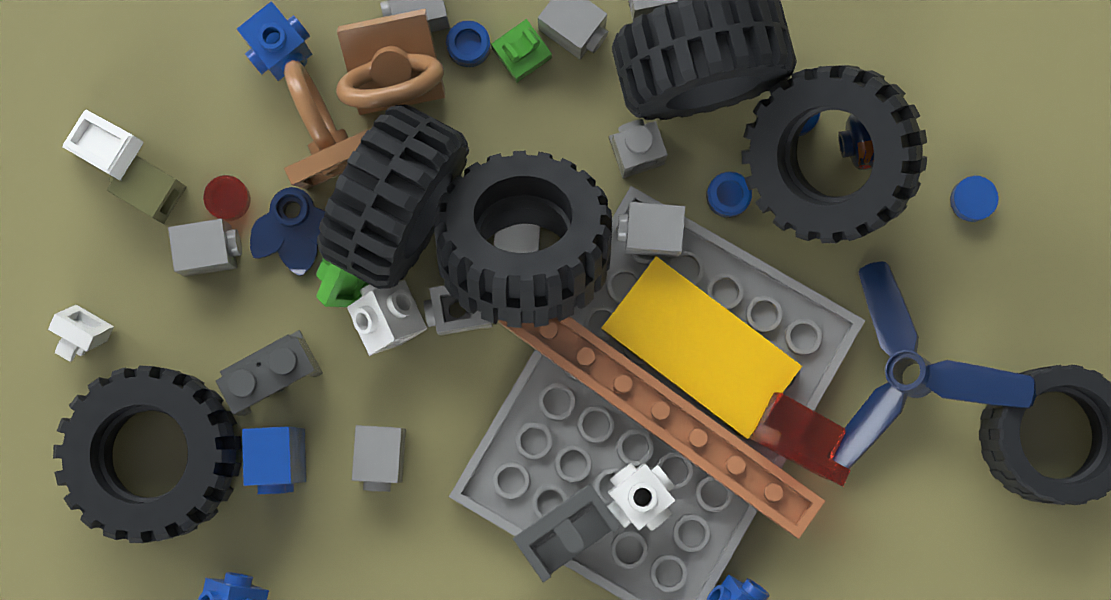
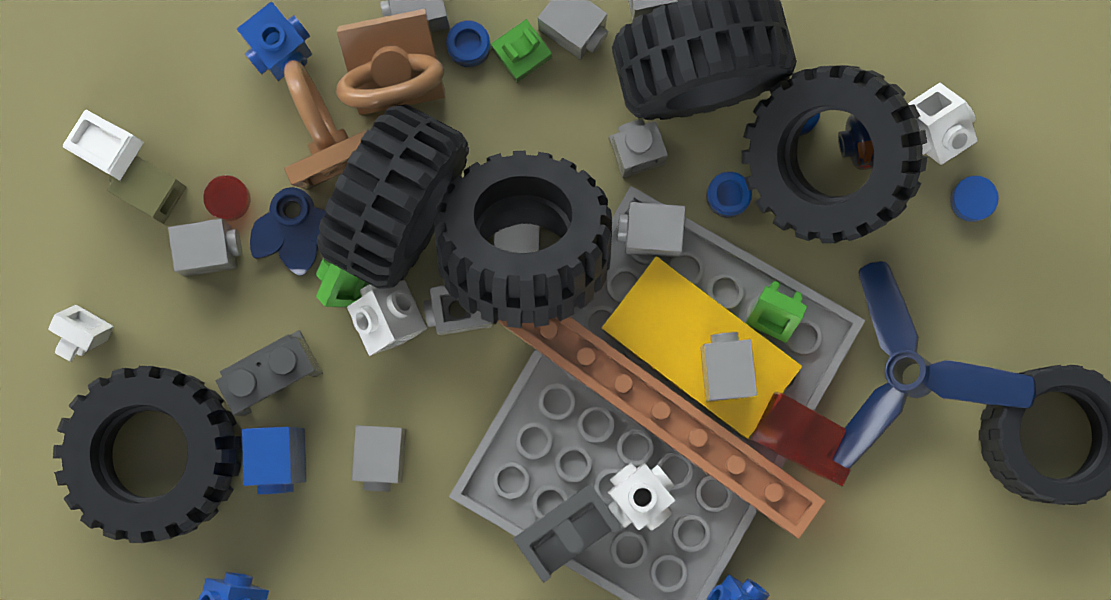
(728, 368): none -> light grey brick
(776, 313): none -> bright green tile
(946, 122): none -> white brick

